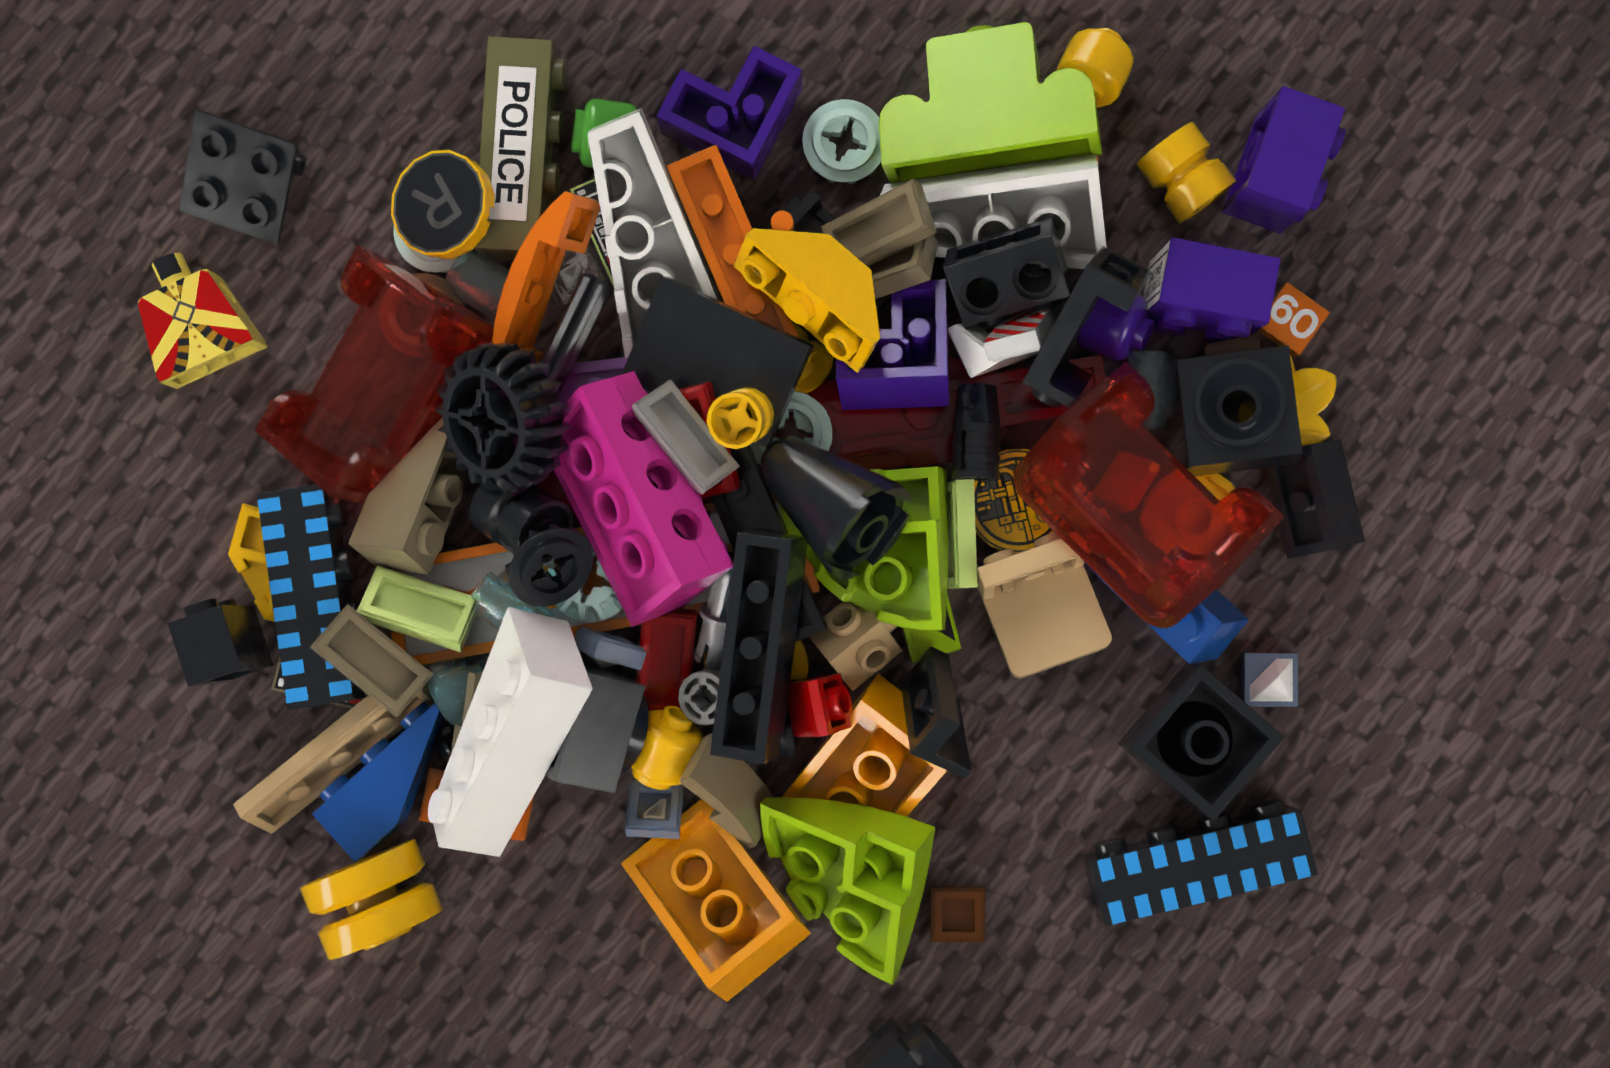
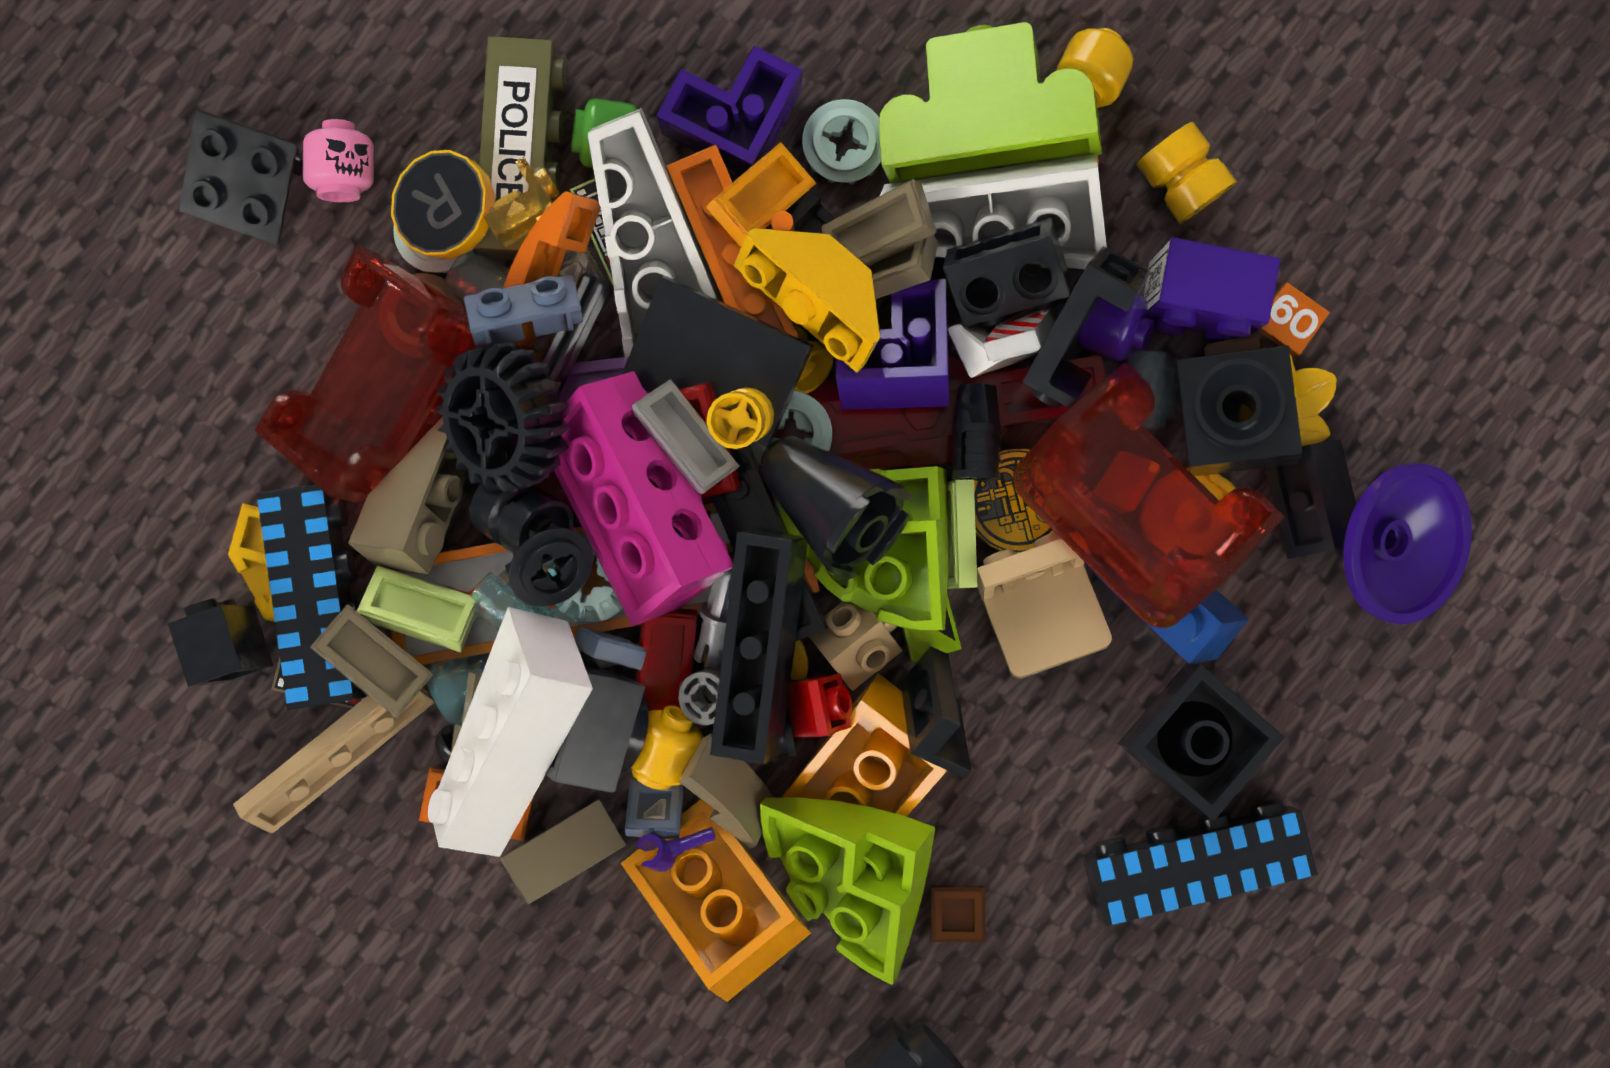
(194, 323): torso -> none
(338, 161): none -> bright pink head
(372, 900): yellow wheel -> none
(381, 795): blue slope -> none
(517, 212): none -> clear yellow bracket
(548, 302): none -> sand blue hinge
(562, 852): none -> dark tan slope
(669, 849): none -> dark purple hand
(760, 192): none -> light orange tile
(1269, 679): tile -> none
(1285, 160): dark purple brick -> none
(1407, 543): none -> dark purple dish

